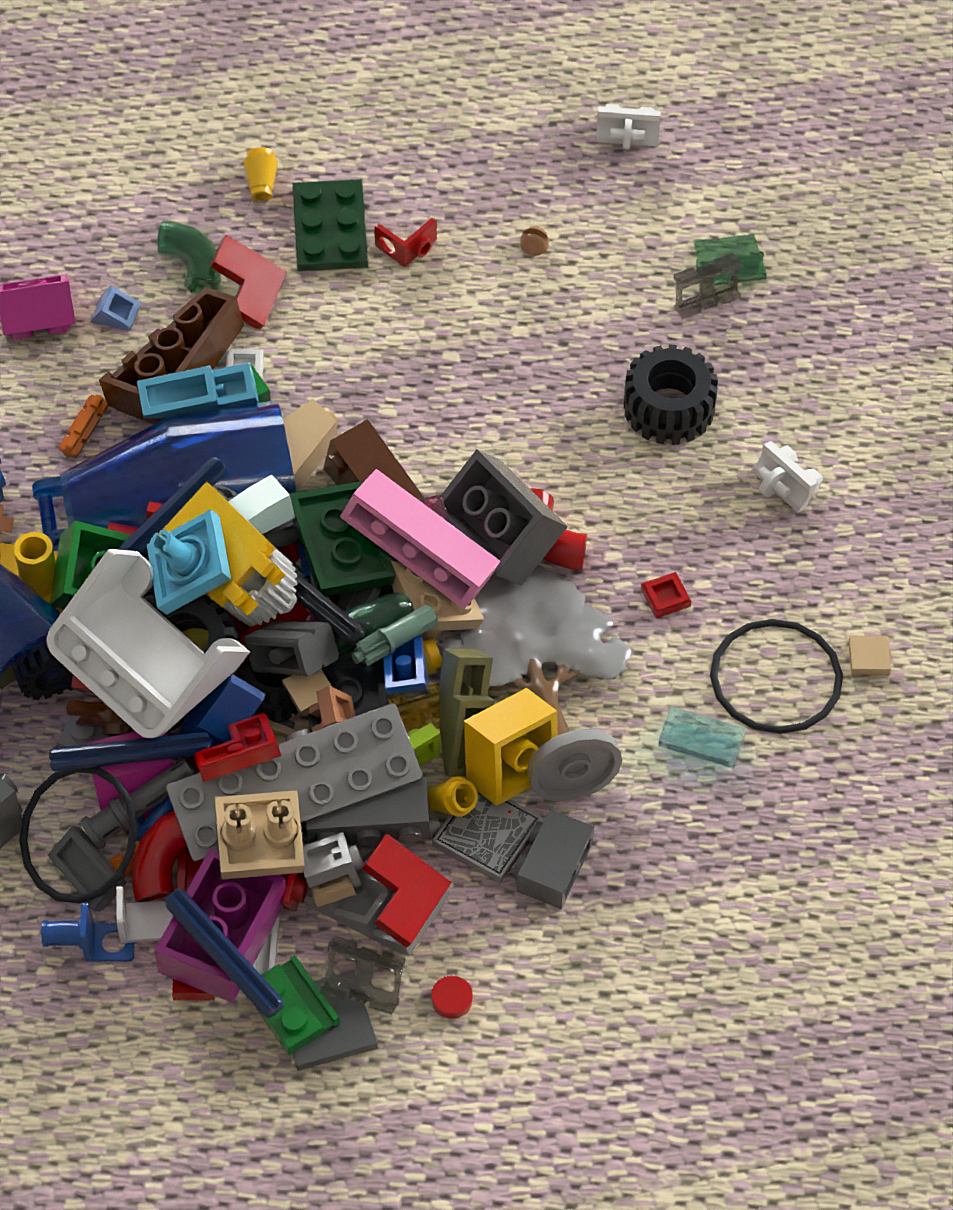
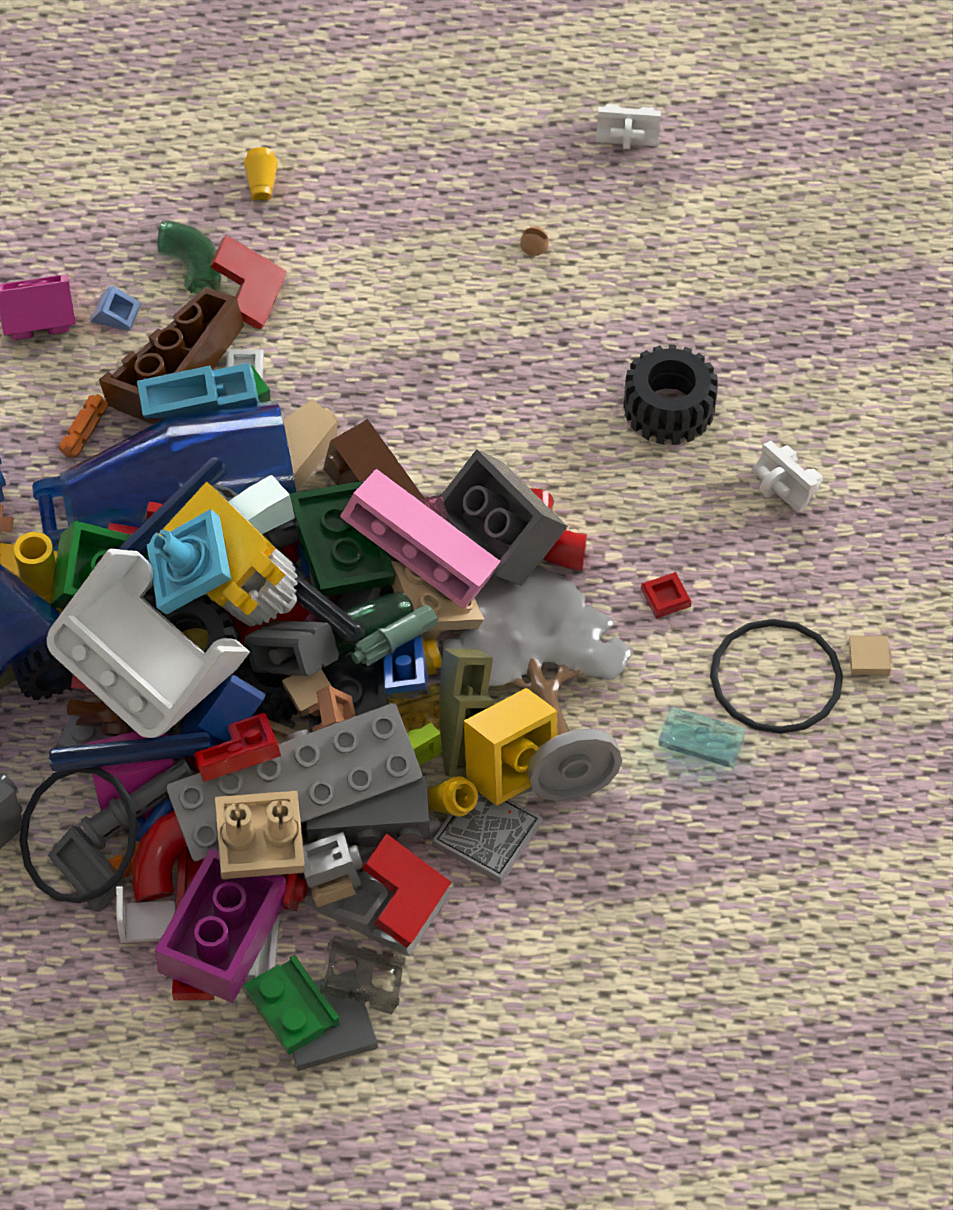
(86, 935): blue bracket -> none
(224, 953): dark blue axle -> none
(330, 225): dark green plate -> none
(415, 245): red bracket -> none
(452, 997): red tile -> none
(554, 858): dark grey brick -> none
(707, 294): clear smoke piece -> none
(743, 247): clear green piece -> none

